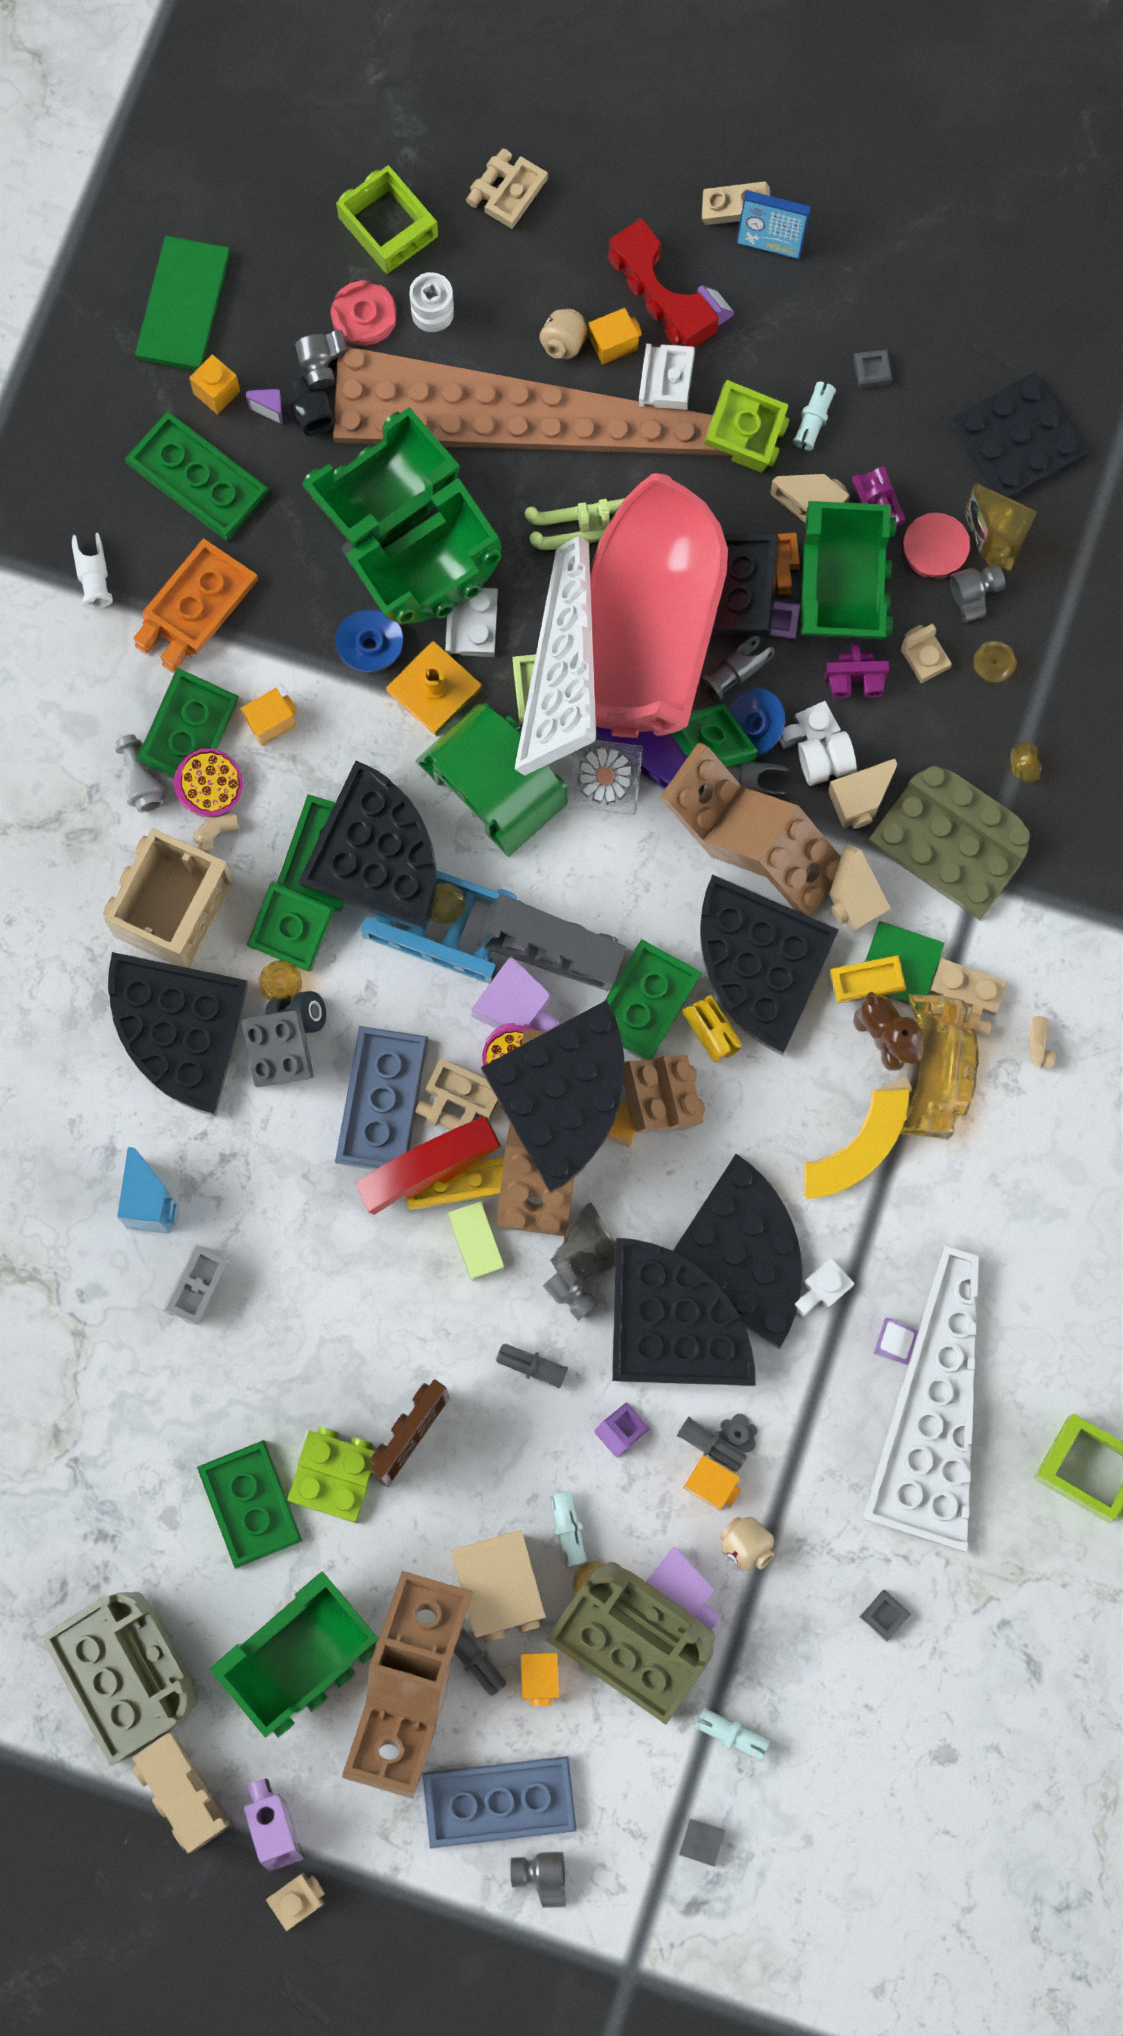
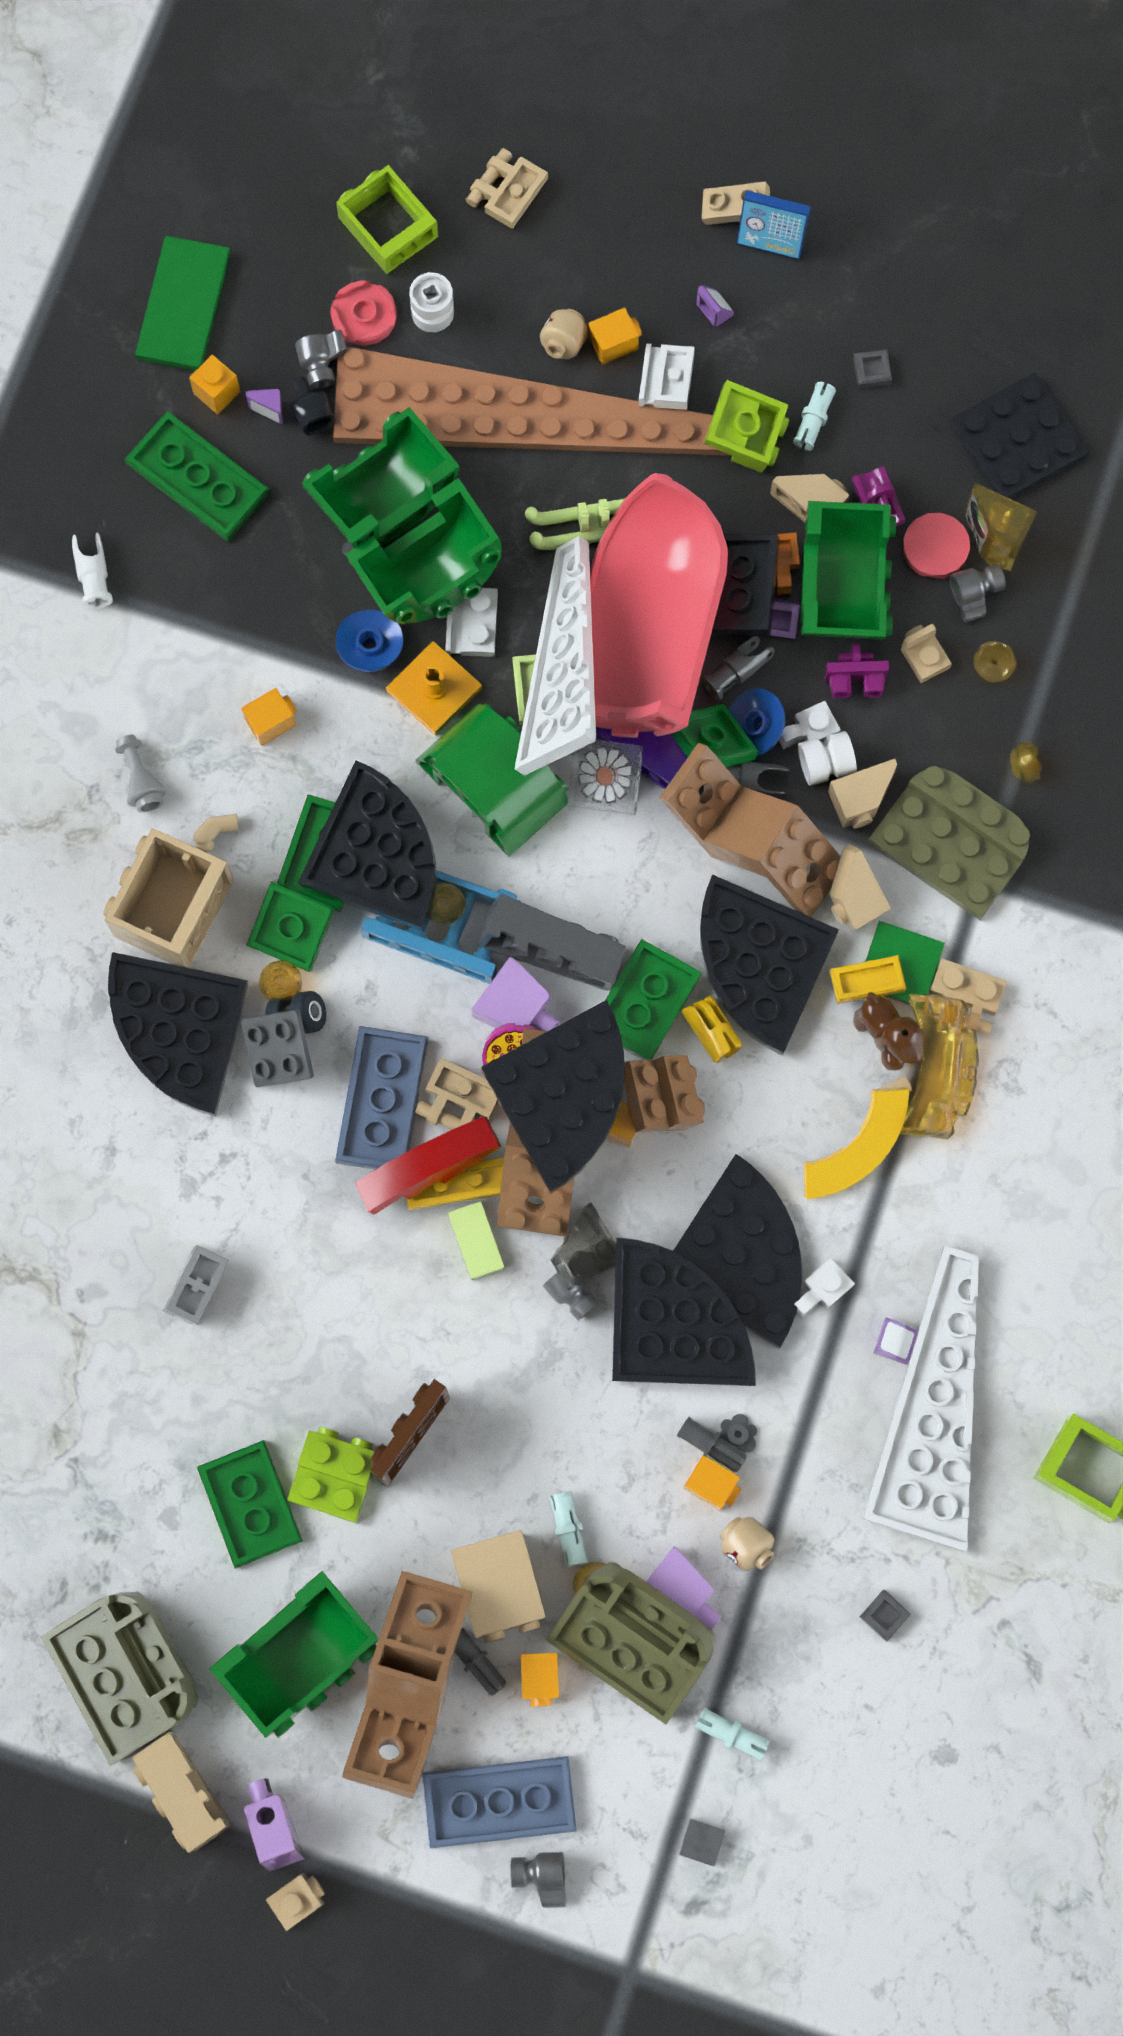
(143, 1198): dark azure slope -> none
(187, 720): green tile -> none
(194, 603): orange tile -> none
(208, 782): tile -> none
(531, 1365): dark grey axle -> none
(621, 1430): medium lavender slope -> none
(685, 317): red arch -> none
(1037, 1043): tan arm -> none

